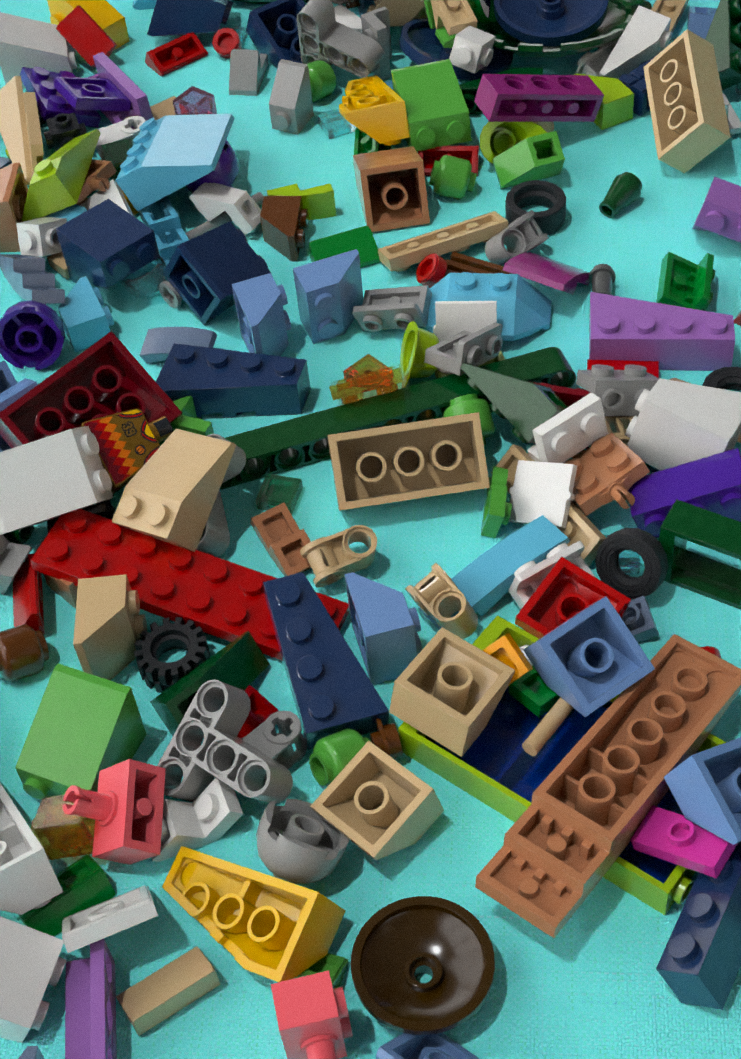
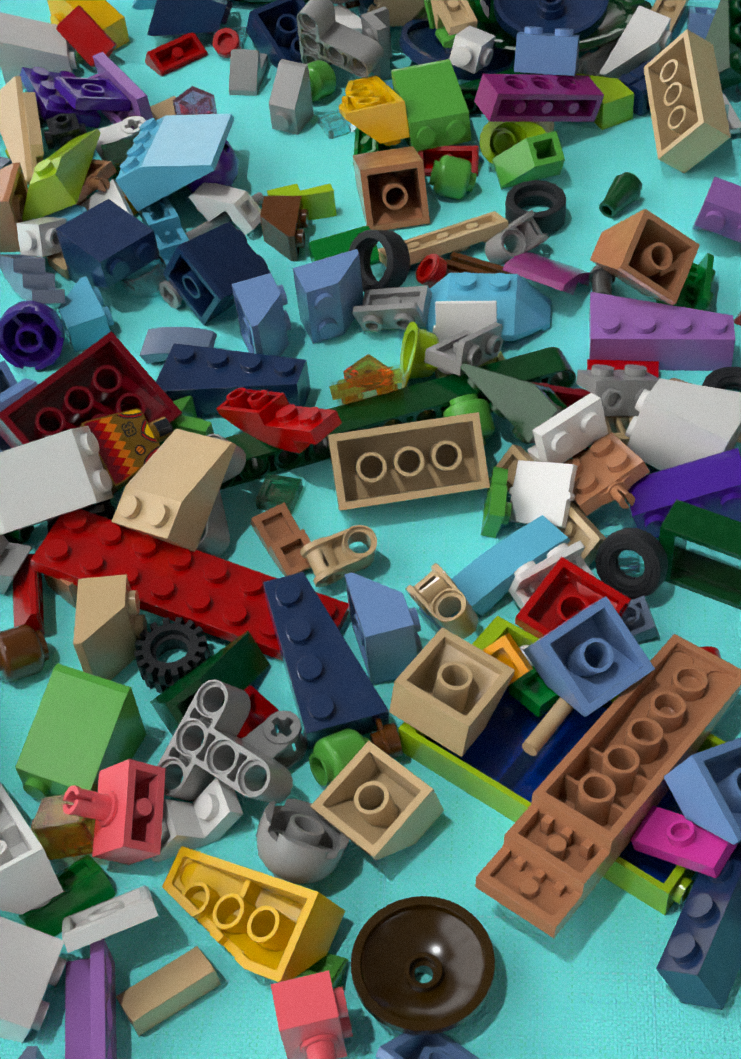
(275, 421): none -> red slope
(397, 258): none -> black tyre
(547, 52): none -> medium blue slope
(647, 255): none -> nougat slope

